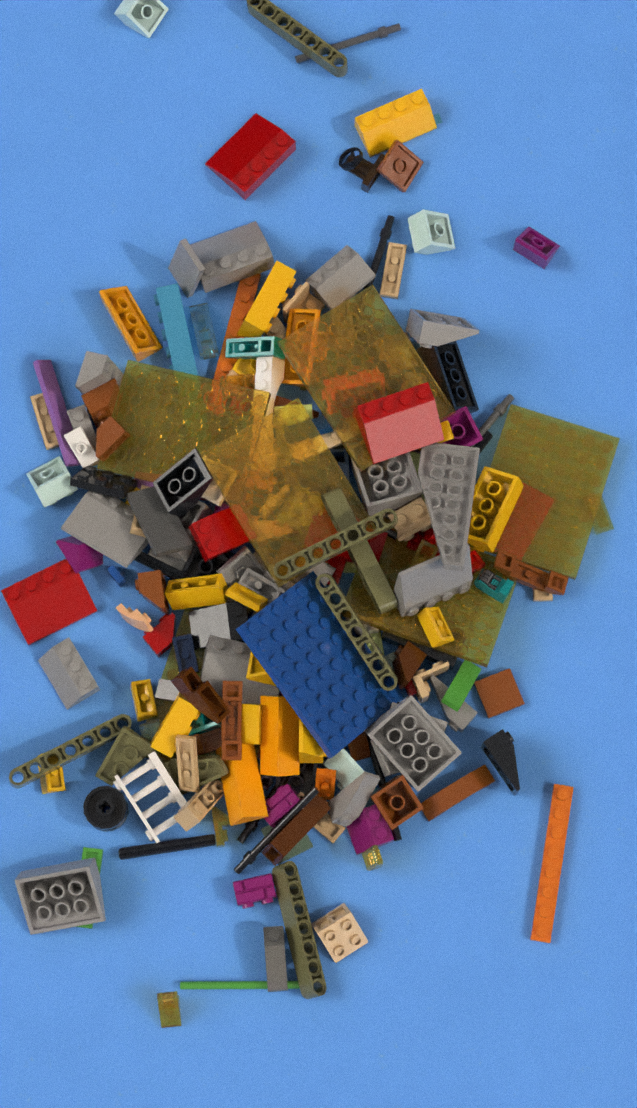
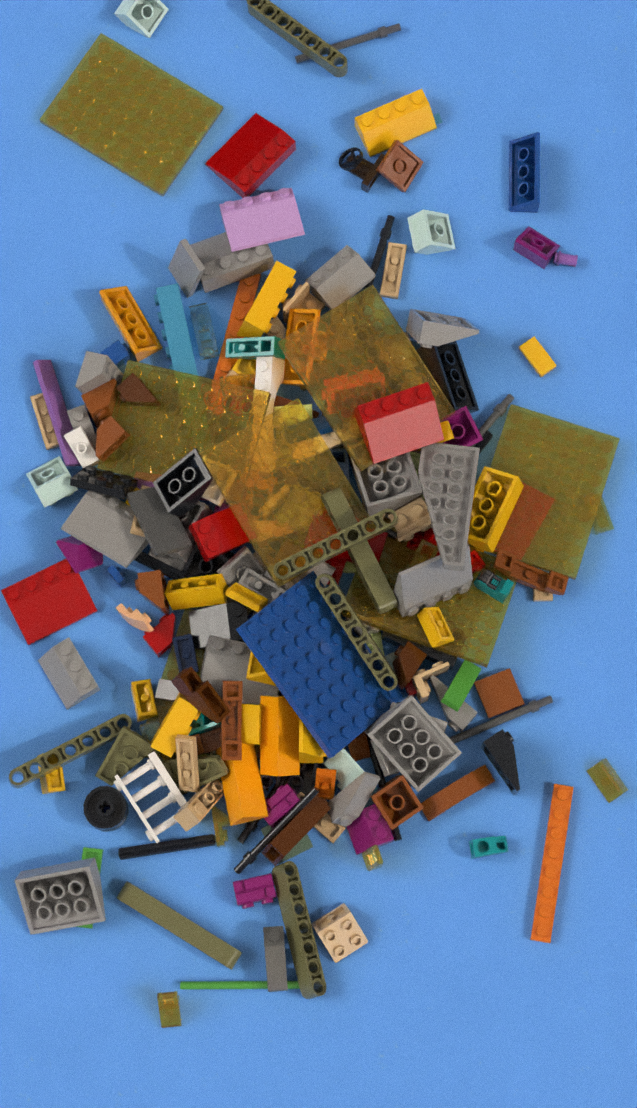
(118, 353): none -> blue brick
(131, 114): none -> clear yellow plate
(136, 392): none -> reddish brown slope
(179, 925): none -> olive beam
(261, 219): none -> lavender slope
(488, 846): none -> teal leg
(524, 174): none -> blue slope
(532, 706): none -> dark grey bar
(537, 356): none -> yellow tile
(565, 259): none -> medium lavender pin
(607, 780): none -> clear yellow slope

